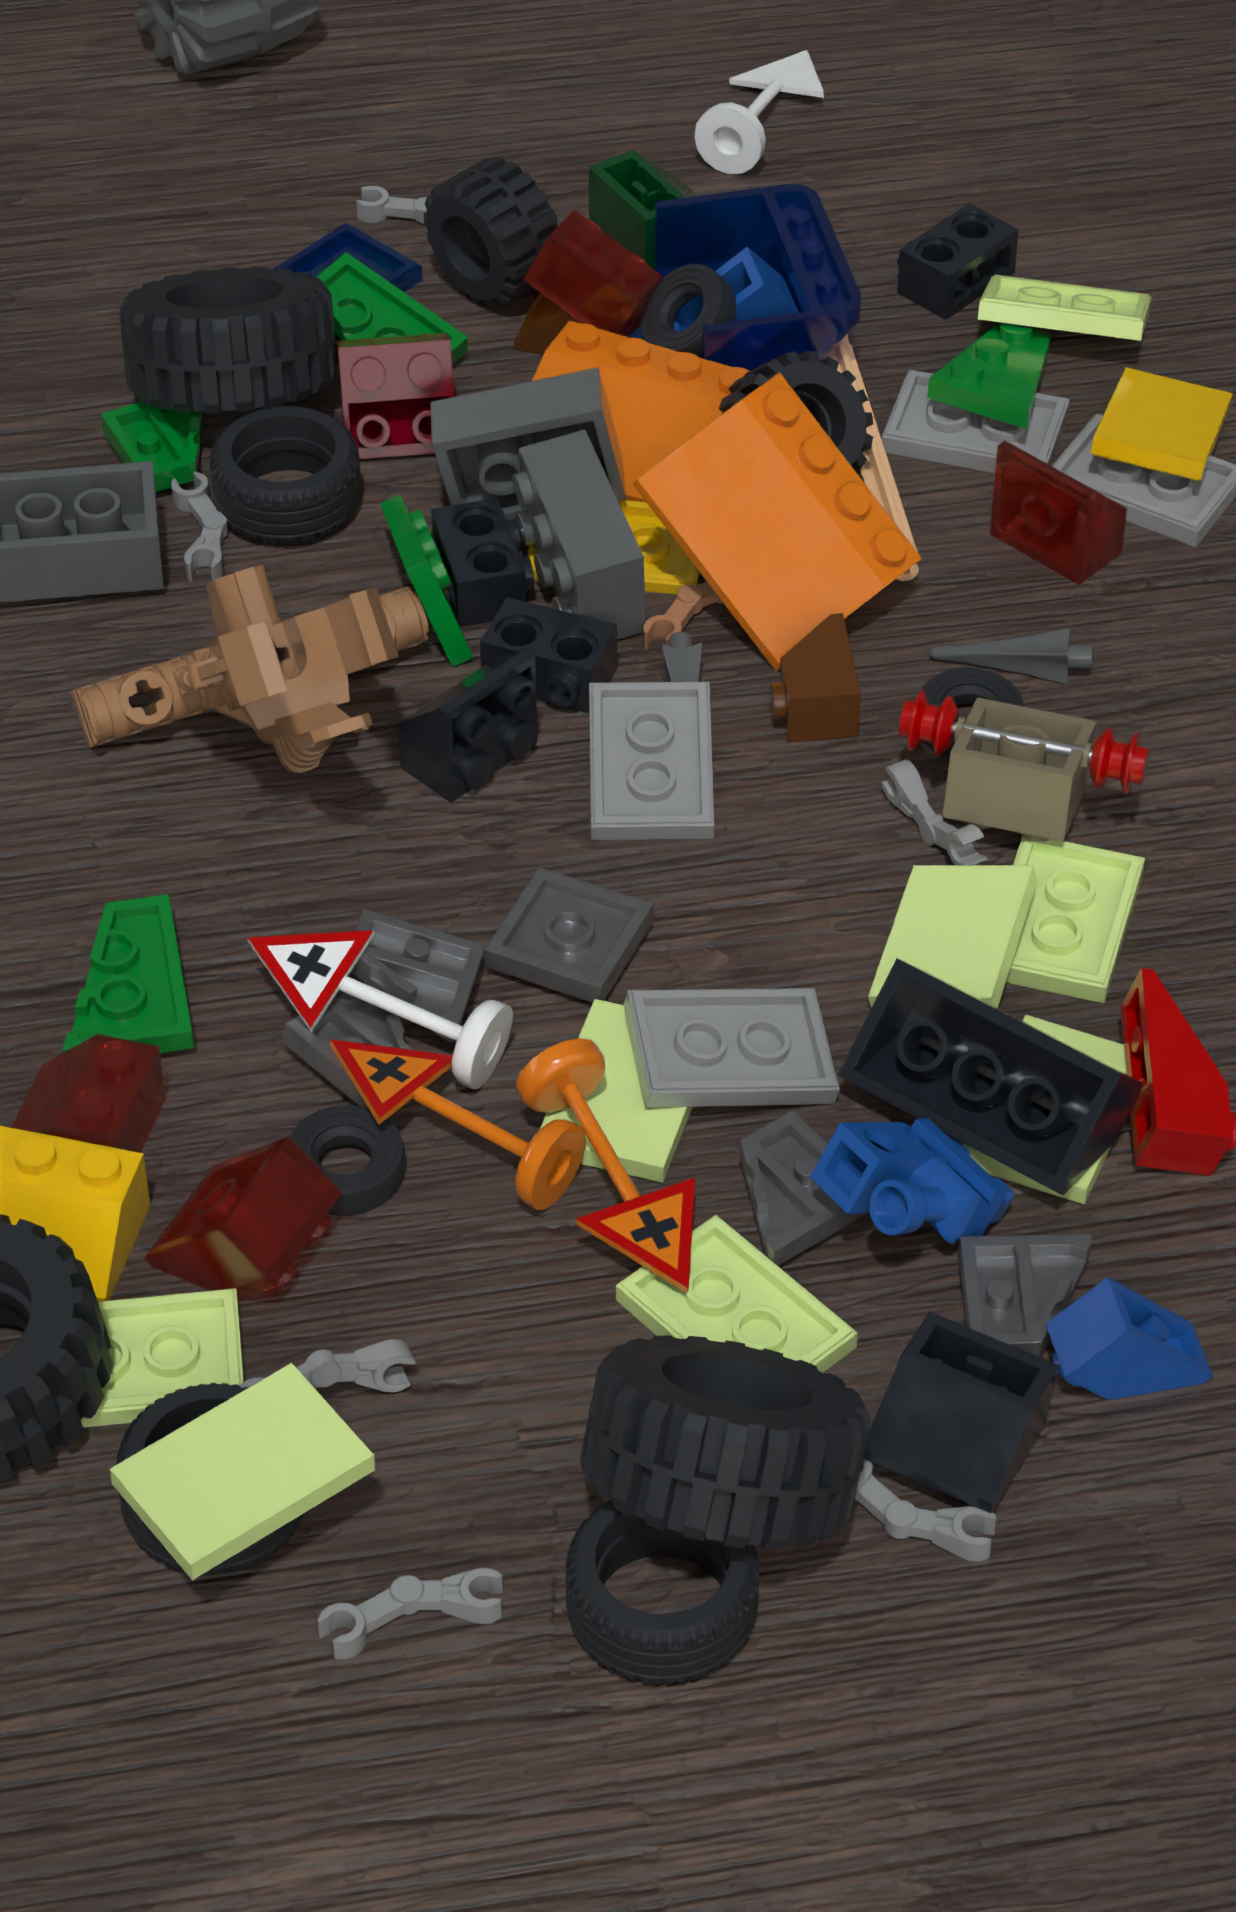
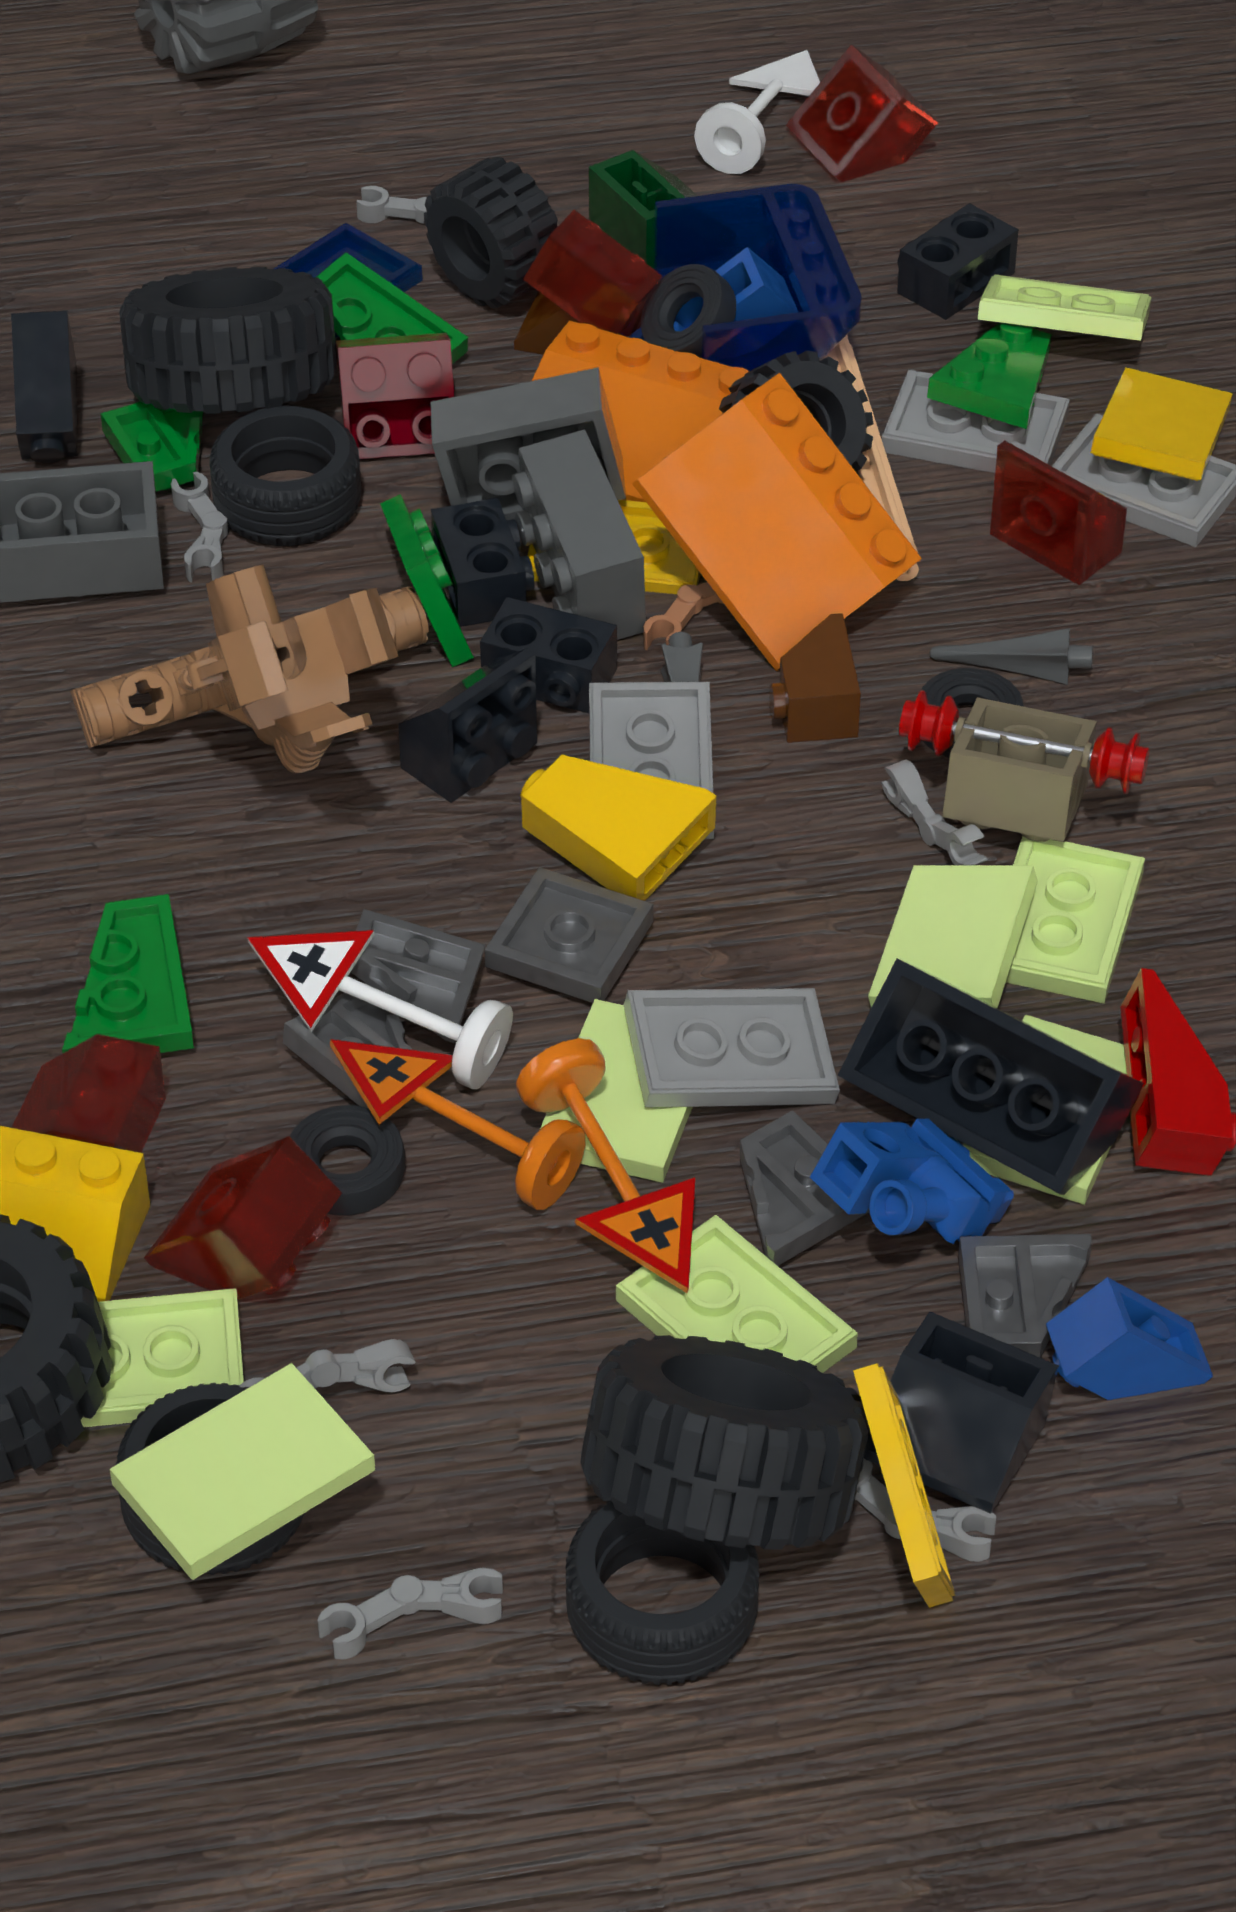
(45, 386): none -> black slope
(616, 822): none -> yellow slope
(860, 119): none -> clear red slope
(904, 1485): none -> yellow tile

